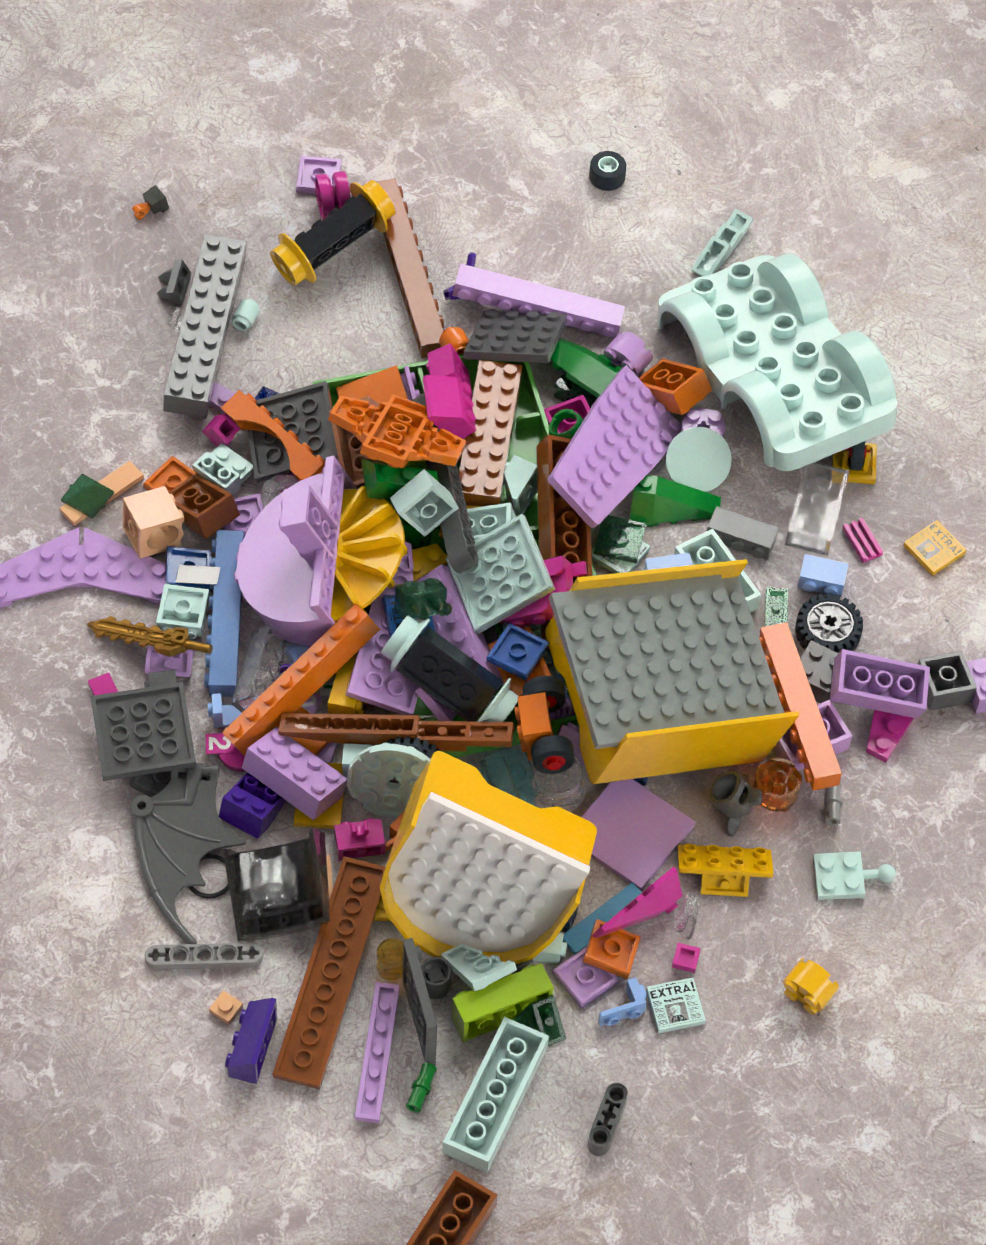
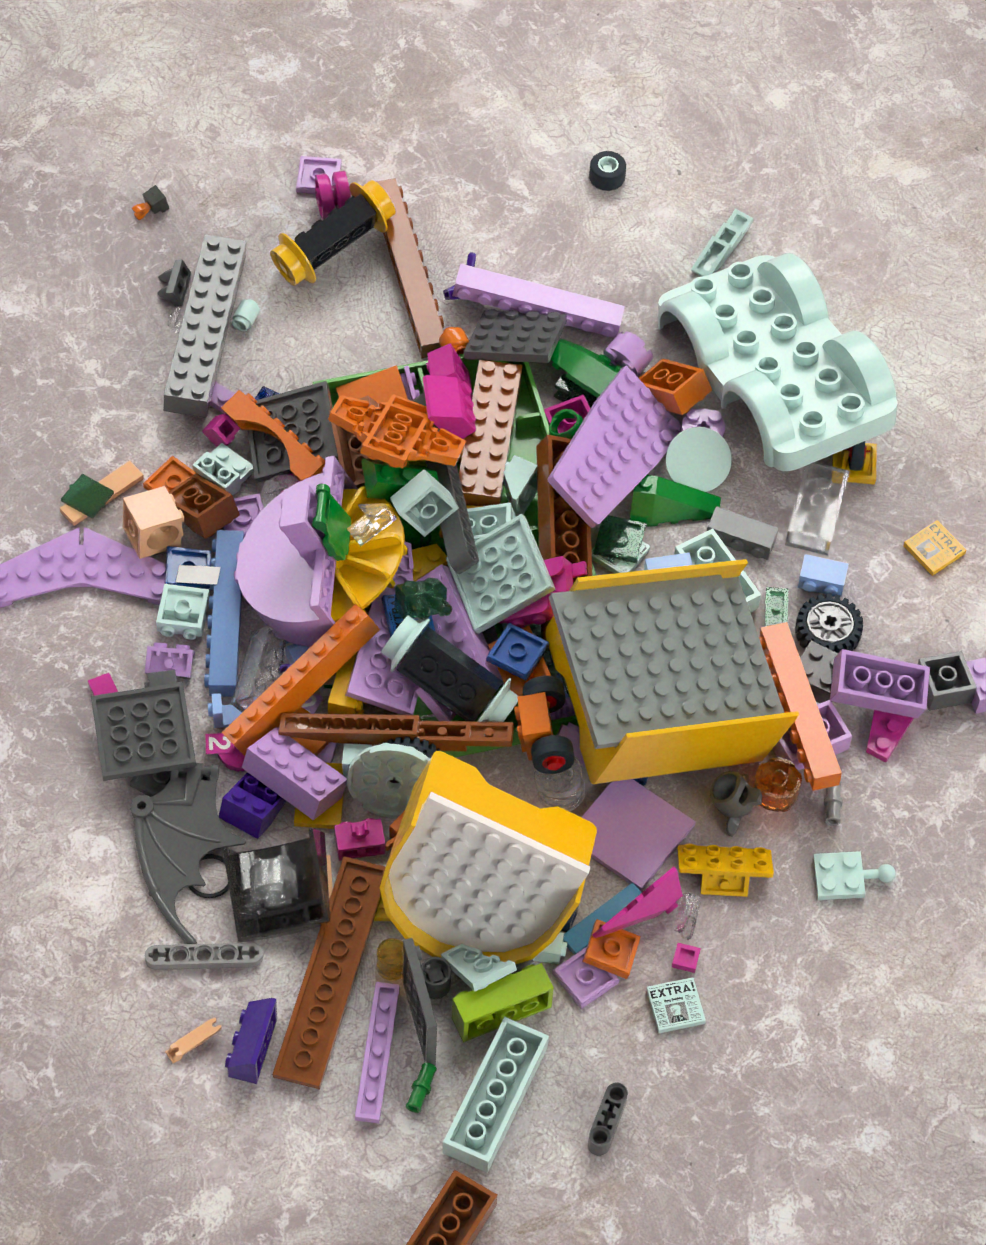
(165, 642): pearl gold bar -> none
(192, 1040): none -> light nougat piece
(226, 1007): light nougat plate -> none
(333, 522): none -> green piece
(374, 521): none -> clear slope
(510, 773): clear light blue wedge -> none
(543, 1017): clear green slope -> none
(632, 1010): light blue bracket -> none
(810, 986): yellow brick -> none
(870, 537): dark pink tile -> none

